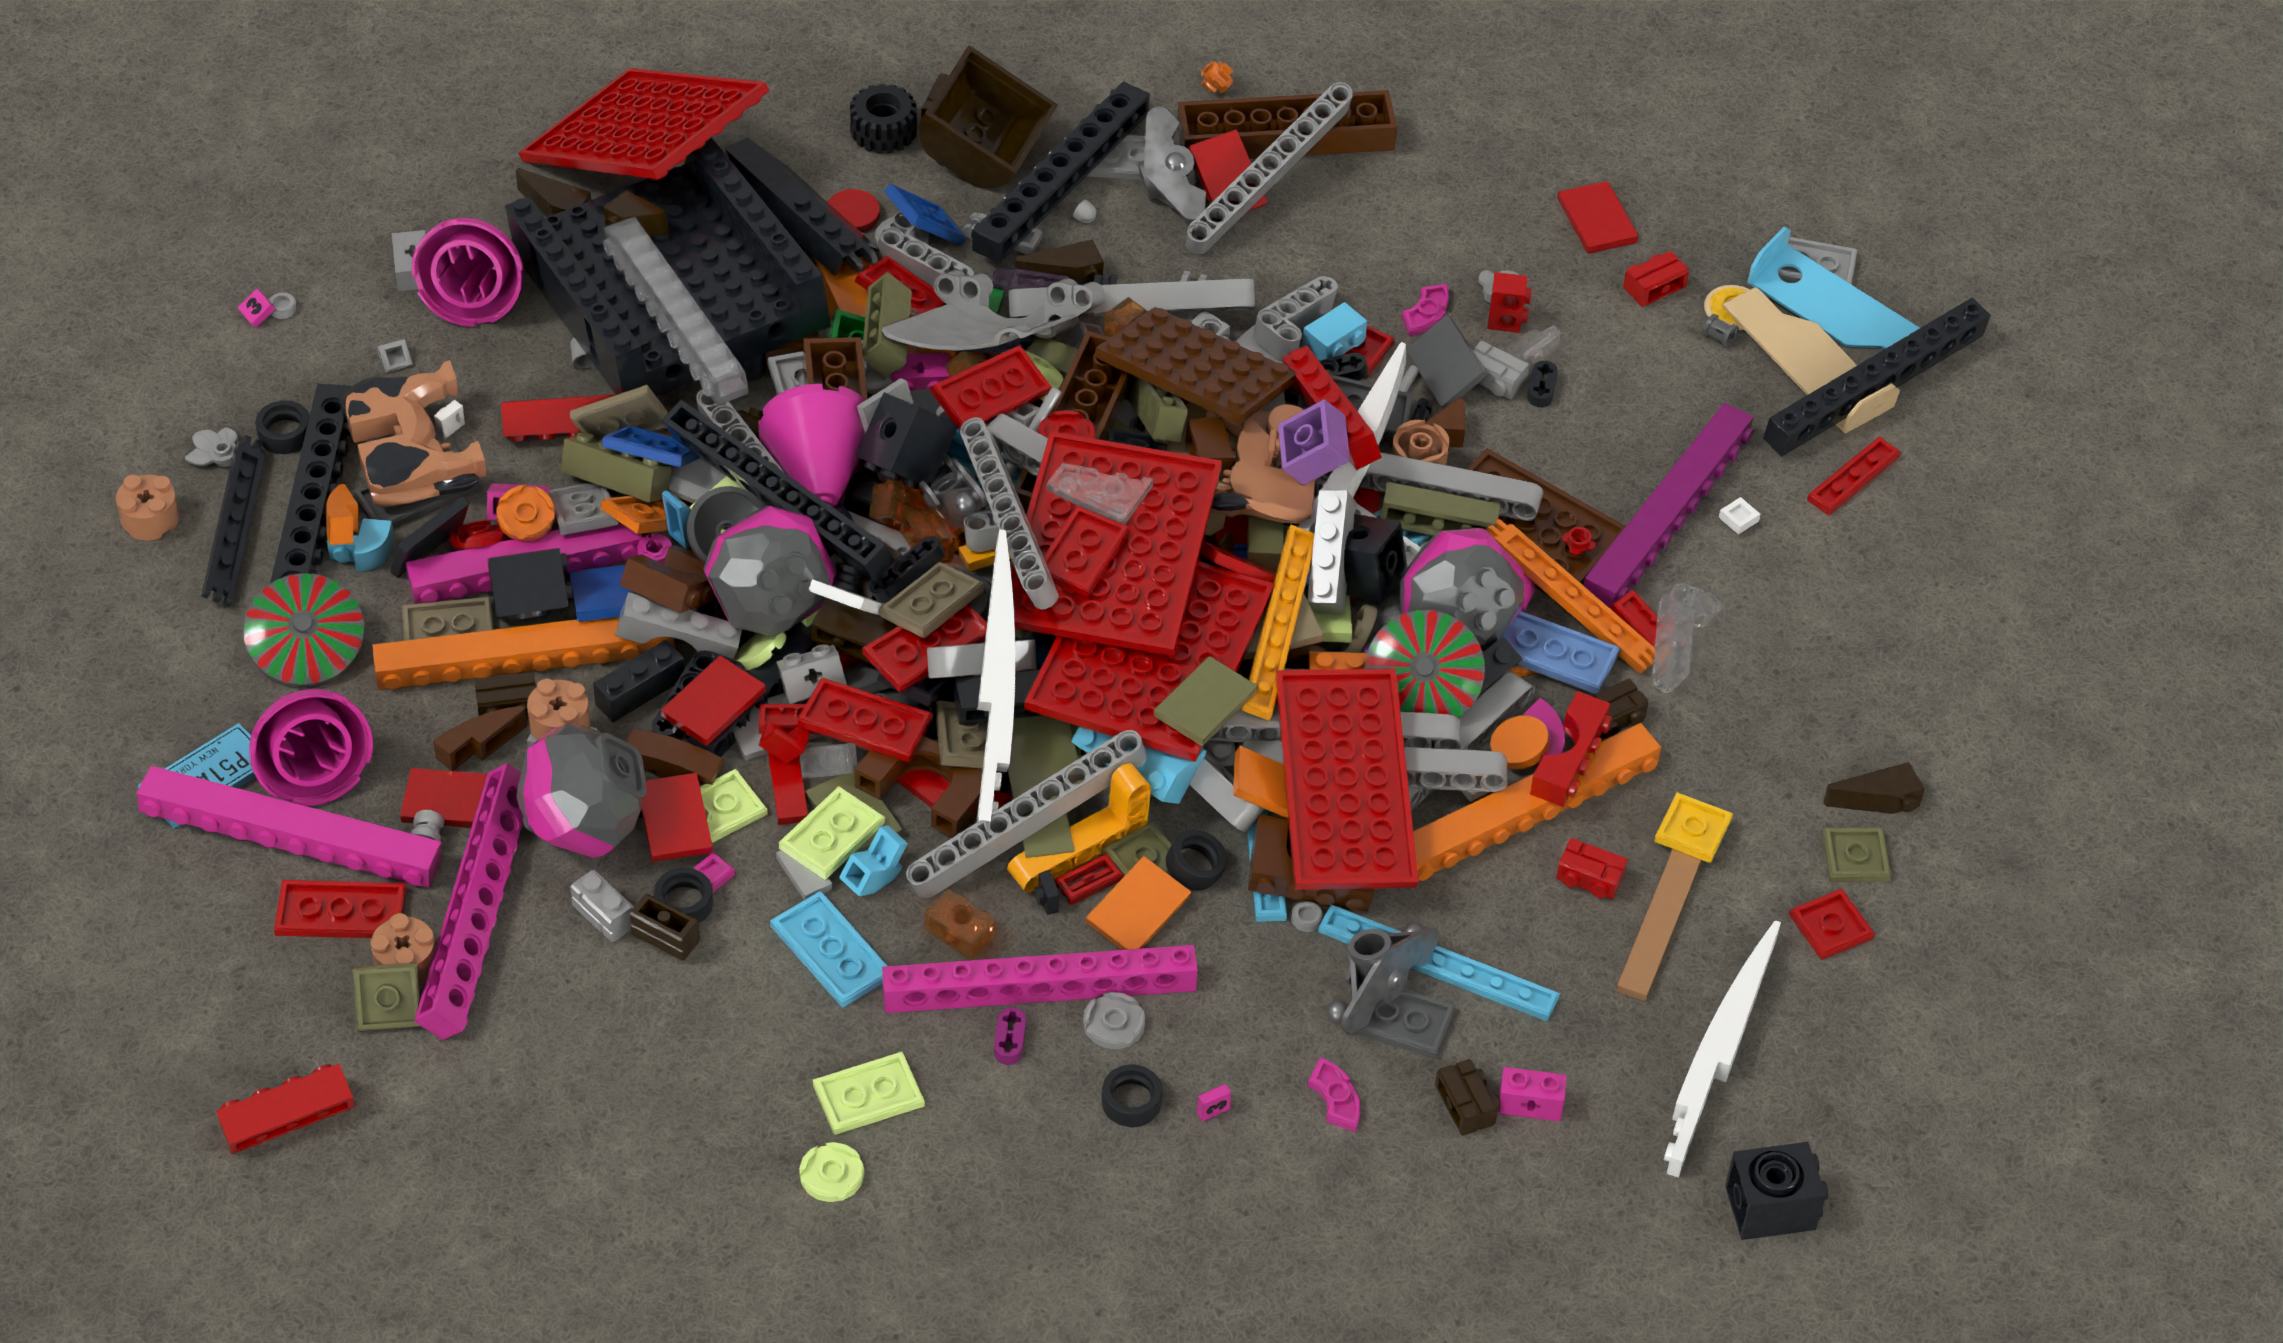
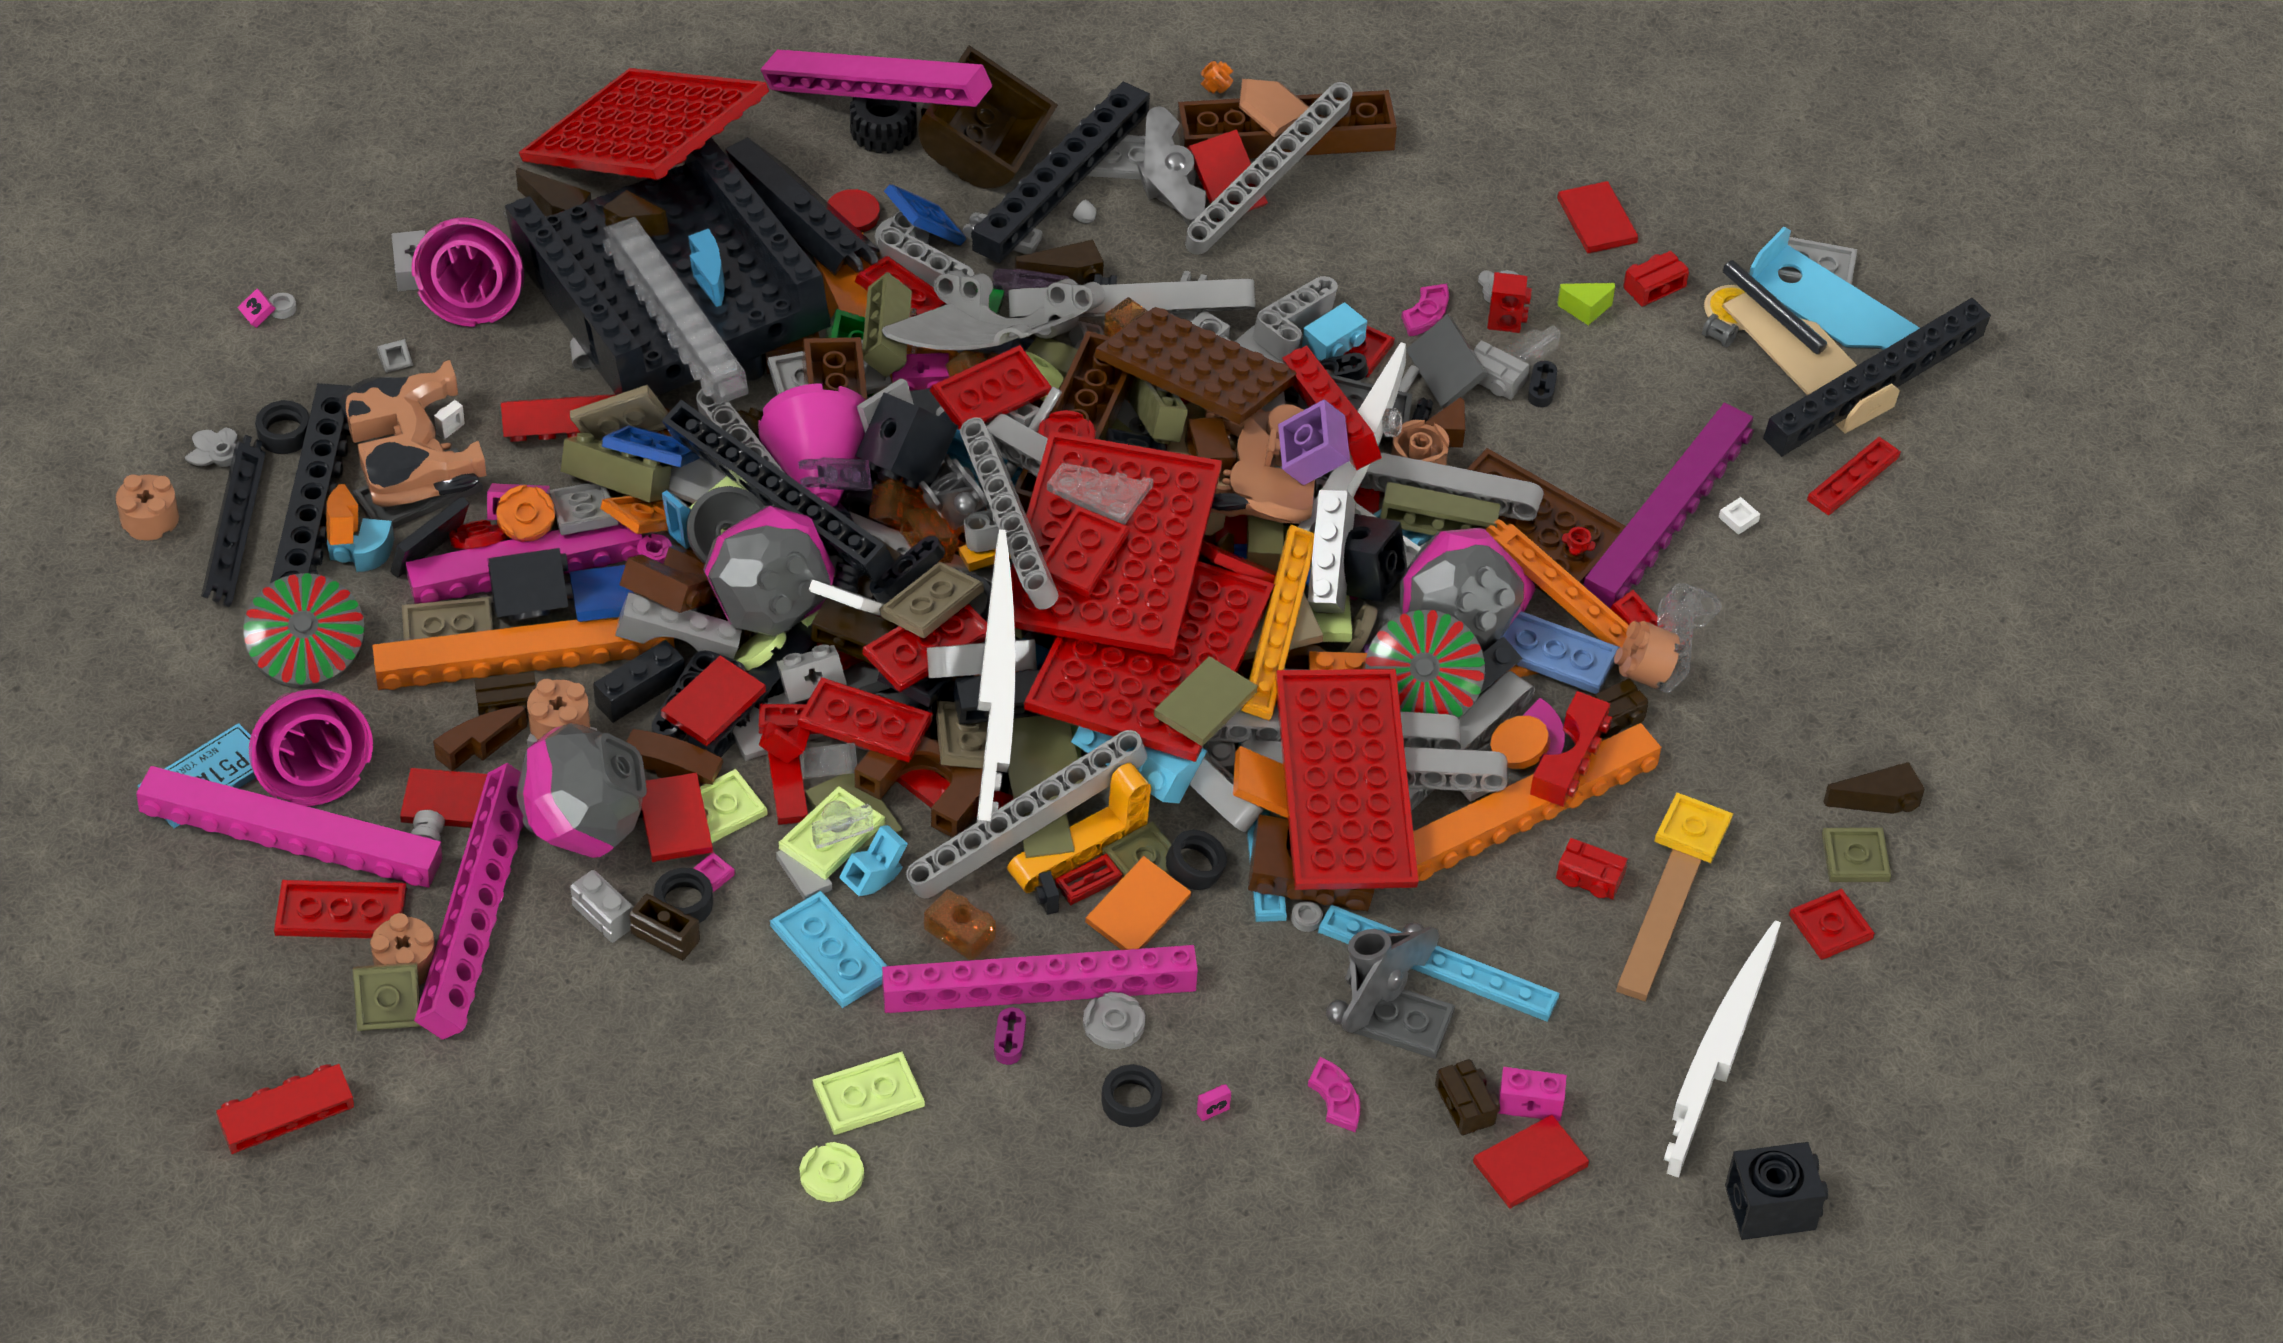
(707, 265): none -> dark azure slope
(837, 474): none -> clear purple hinge
(841, 823): none -> clear tile
(877, 77): none -> dark pink brick
(1270, 105): none -> nougat tile
(1392, 422): none -> clear tile
(1530, 1161): none -> red tile
(1586, 300): none -> lime slope
(1647, 654): none -> nougat brick
(1774, 307): none -> black axle

